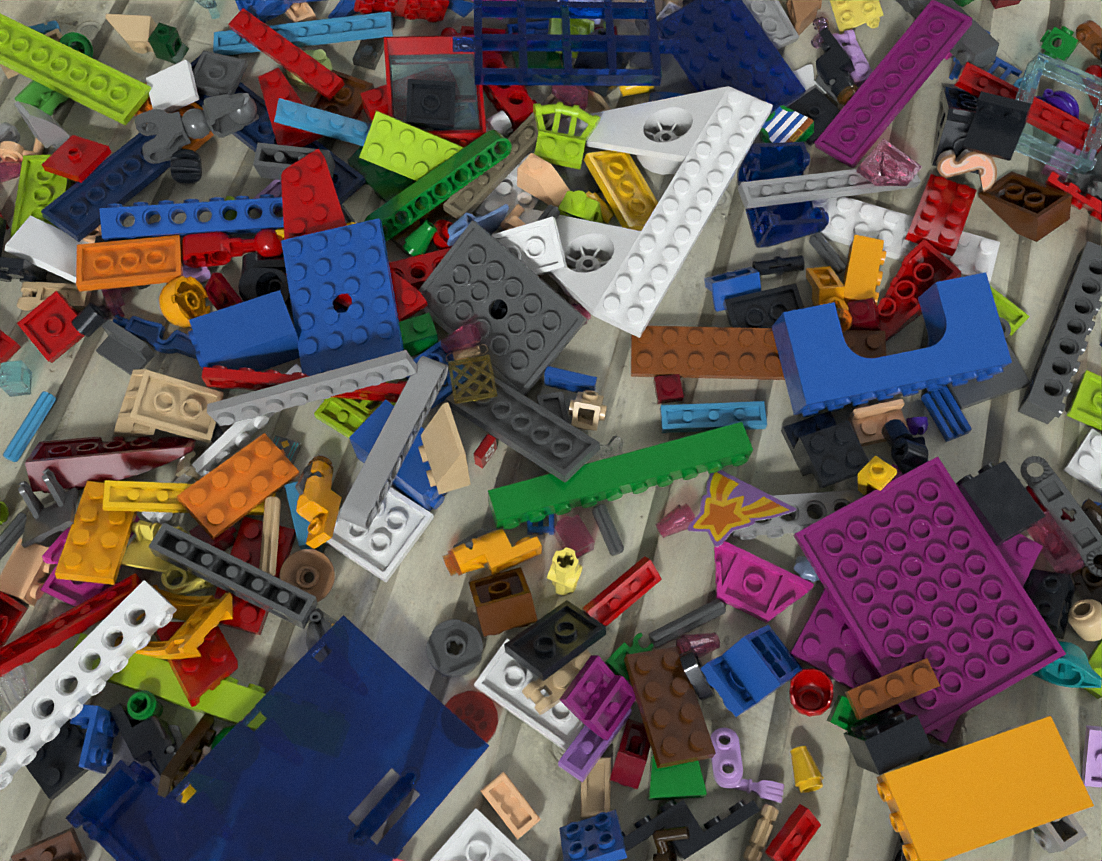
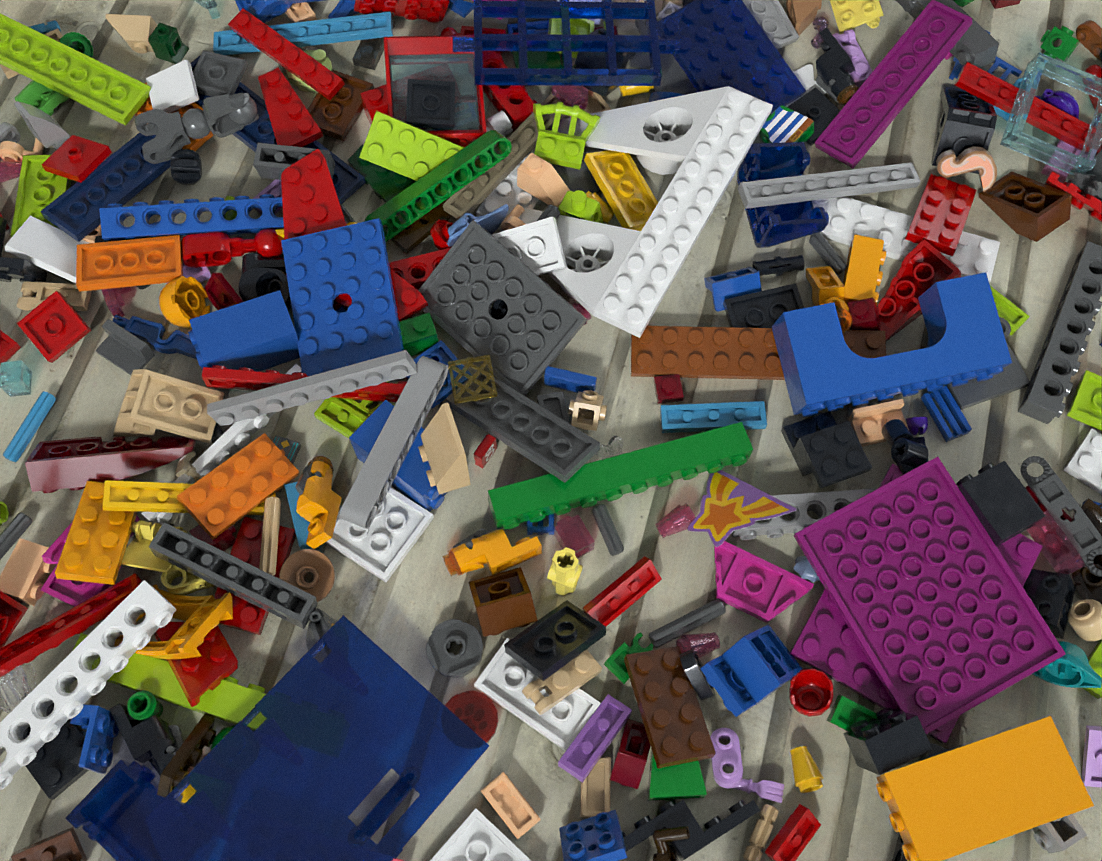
(48, 518): dark grey plate -> none
(91, 319): black piece -> none
(321, 122): dark azure plate -> none
(419, 240): green cone -> none
(462, 338): clear pink cone -> none
(469, 352): tan piece -> none
(599, 697): magenta slope -> none
(875, 475): yellow bracket -> none
(888, 166): clear pink plate -> none
(892, 689): dark orange plate -> none
(997, 126): black bracket -> none

